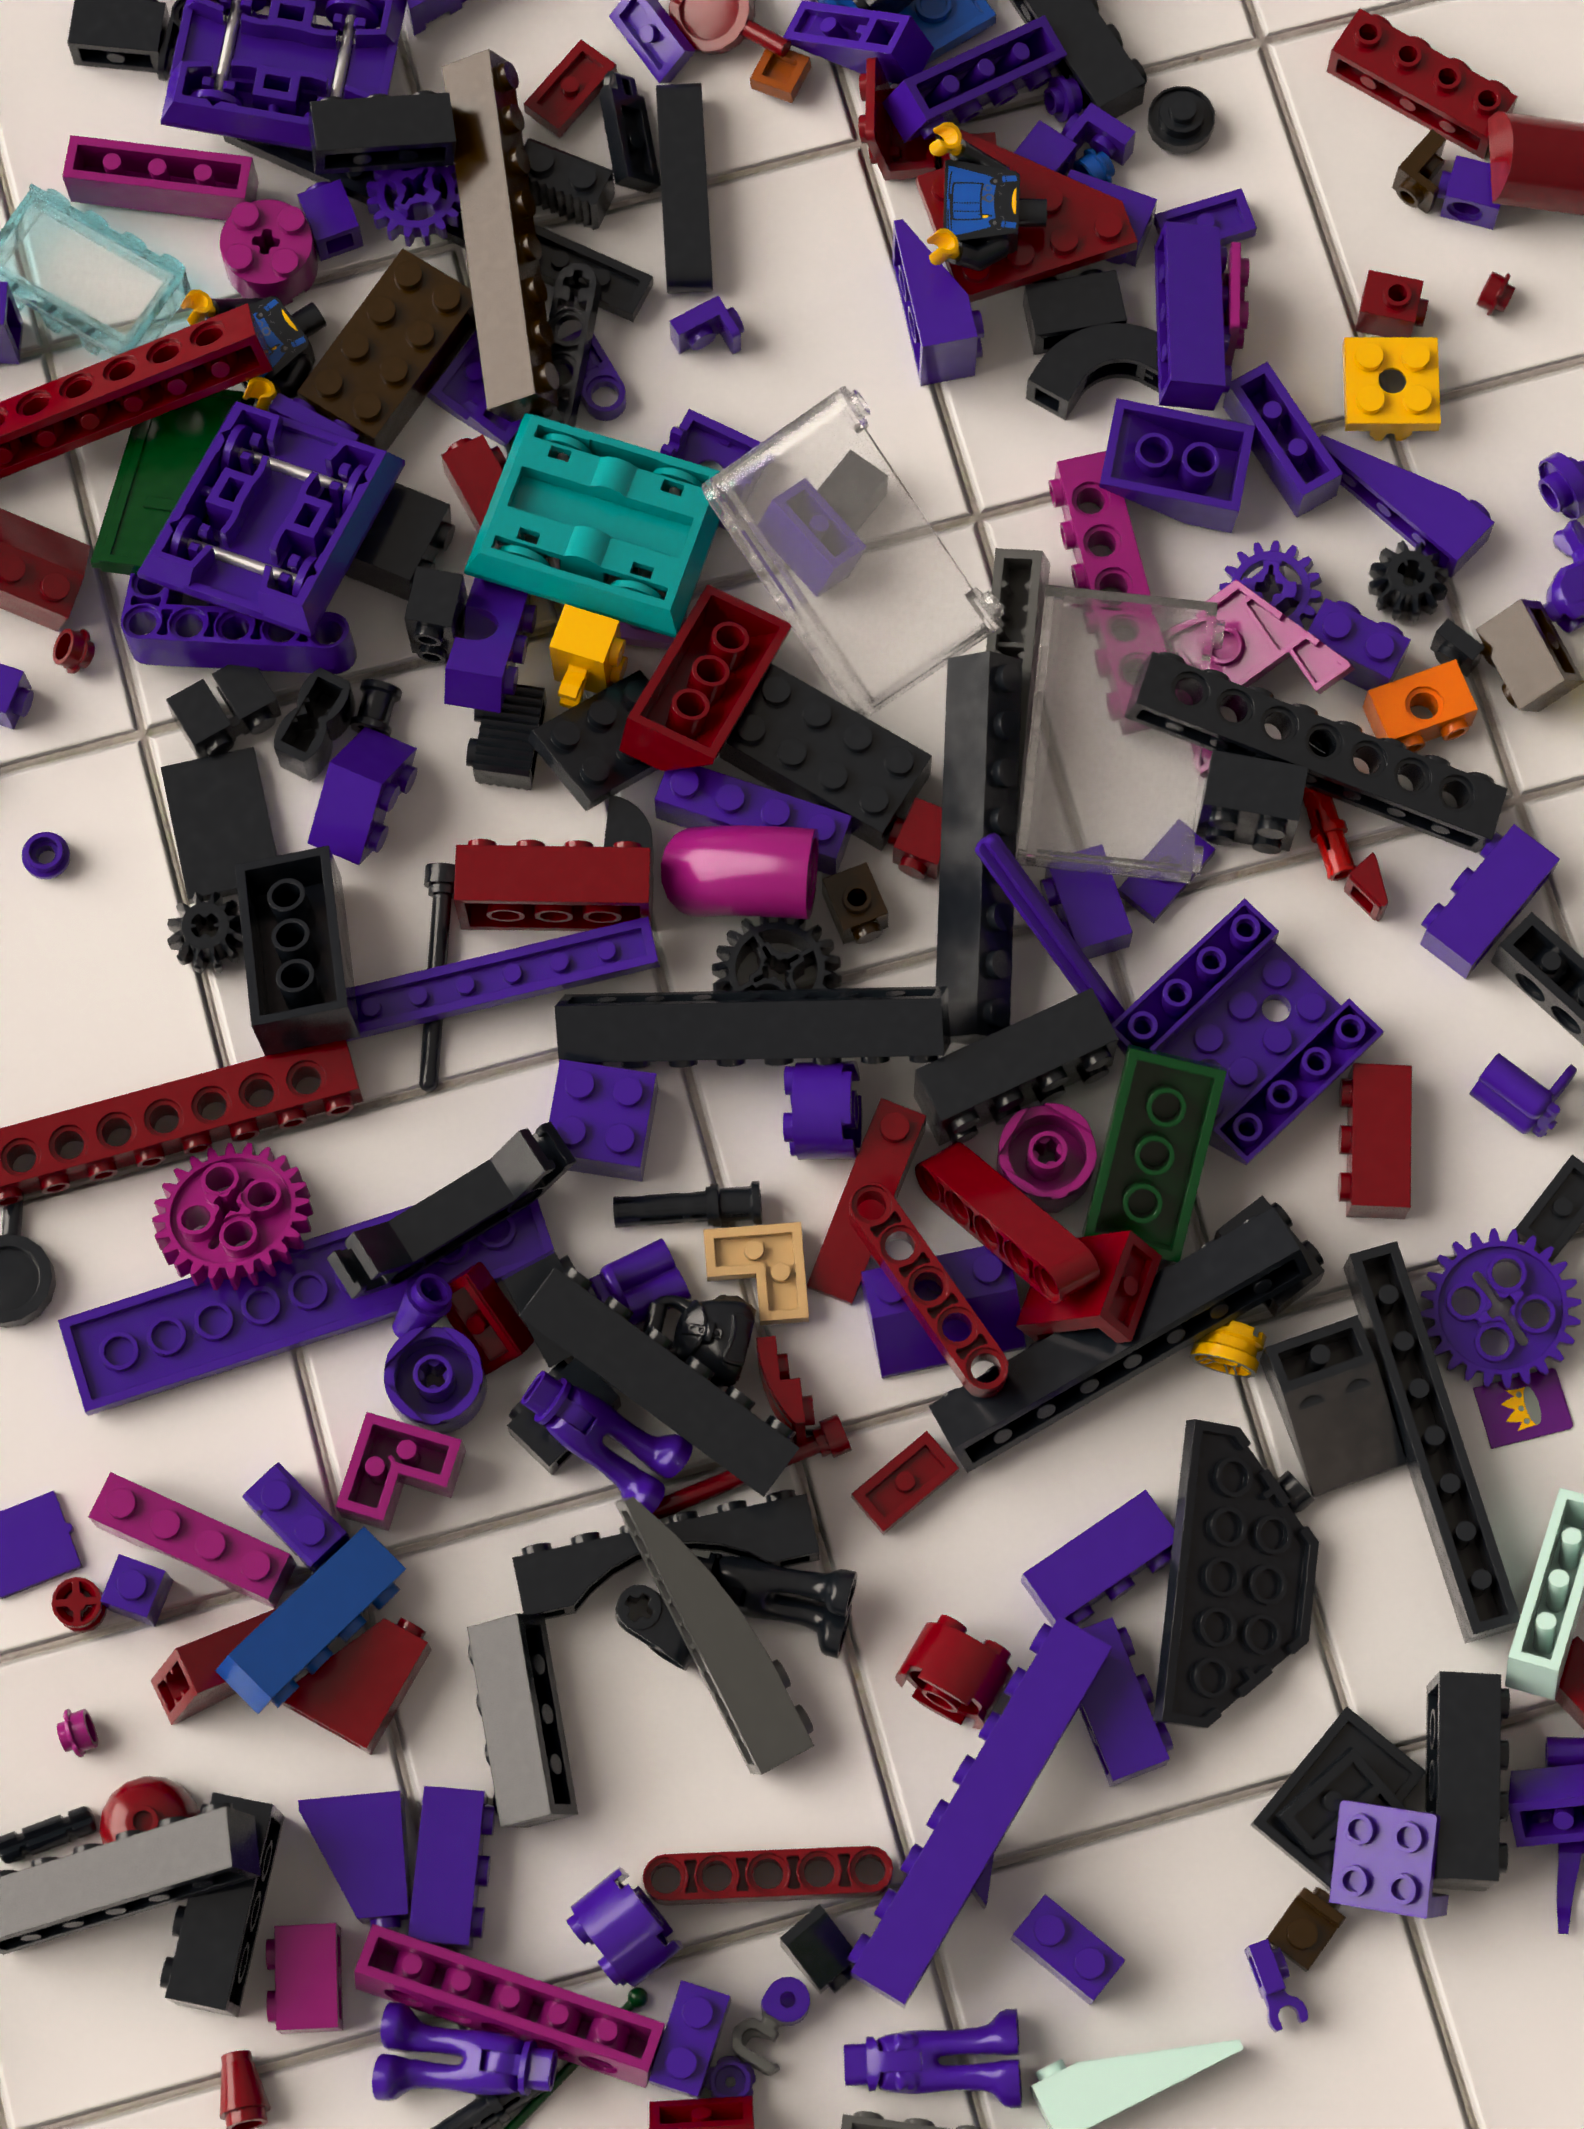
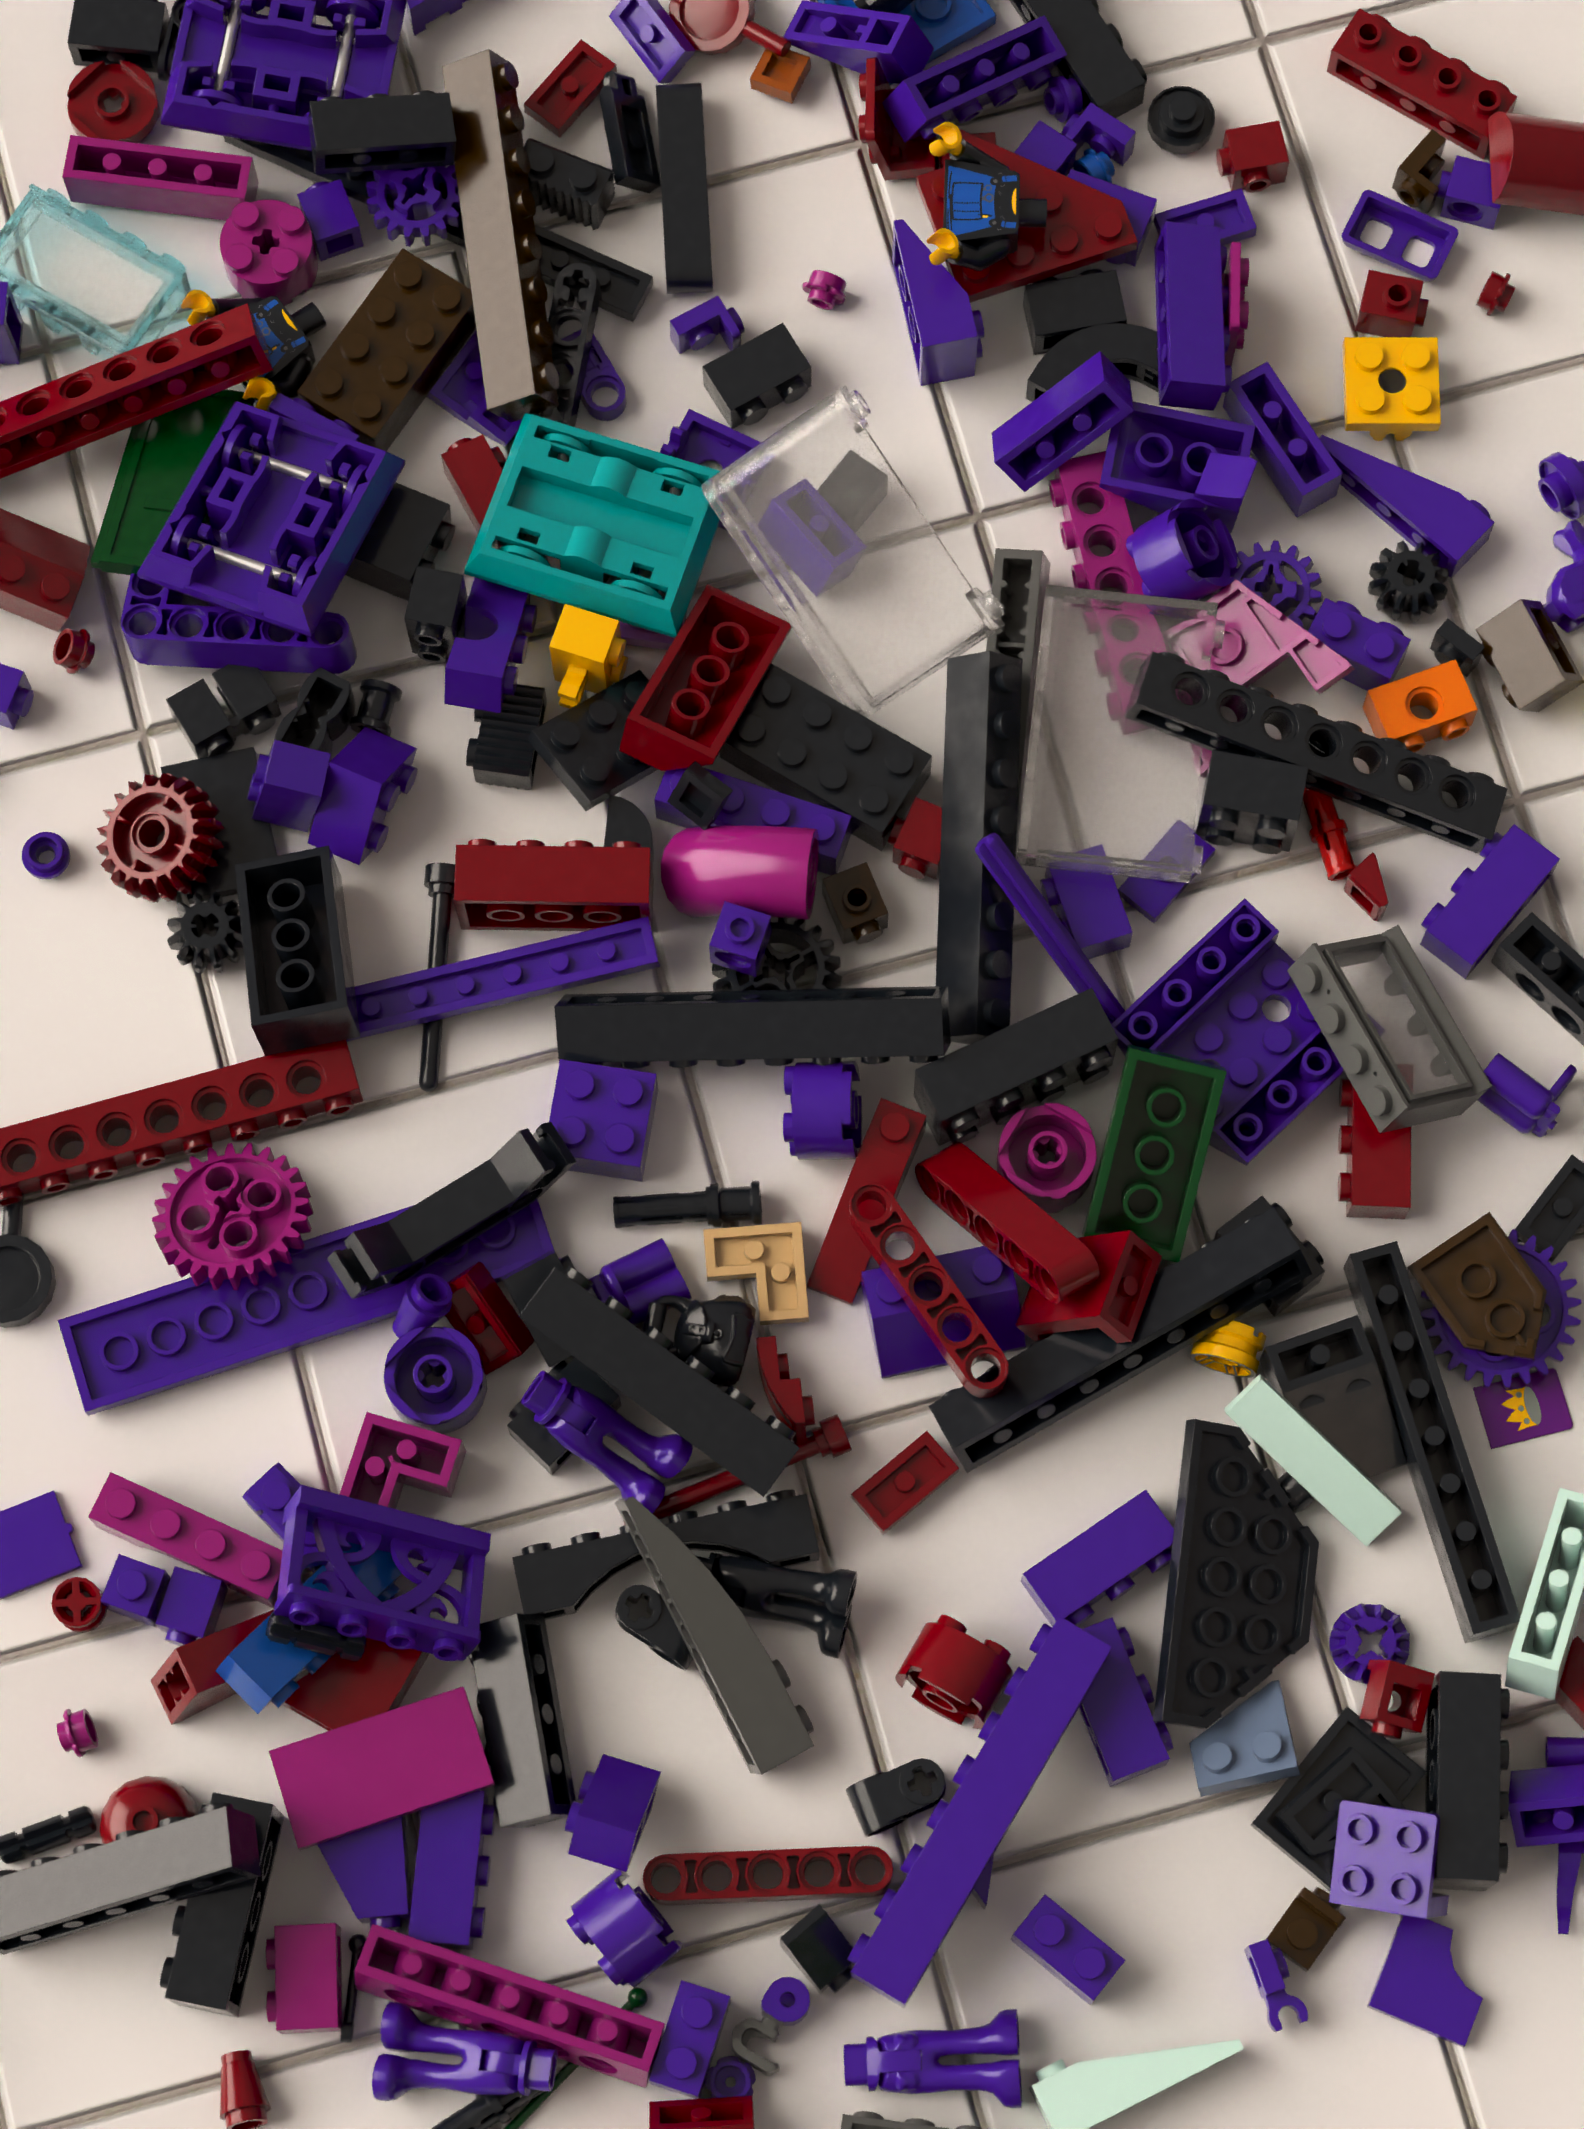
(113, 81): none -> dark red plate
(136, 823): none -> dark red gear
(190, 1606): none -> dark purple brick
(288, 785): none -> dark purple brick
(315, 1638): none -> black axle
(351, 1605): none -> dark purple fence
(356, 1946): none -> black hinge
(381, 1768): none -> magenta tile
(612, 1812): none -> dark purple brick
(700, 795): none -> black plate
(740, 939): none -> dark purple brick
(757, 377): none -> black brick
(825, 289): none -> magenta plate
(886, 1799): none -> black piece
(1062, 421): none -> dark purple brick
(1183, 553): none -> dark purple brick
(1226, 480): none -> dark purple slope
(1246, 1745): none -> sand blue wing
(1253, 157): none -> dark red brick
(1312, 1460): none -> light aqua tile
(1367, 1618): none -> dark purple gear
(1389, 1030): none -> dark grey window
(1405, 226): none -> dark purple piece
(1410, 1695): none -> dark red brick
(1421, 1983): none -> dark purple tile
(1484, 1290): none -> dark brown tile

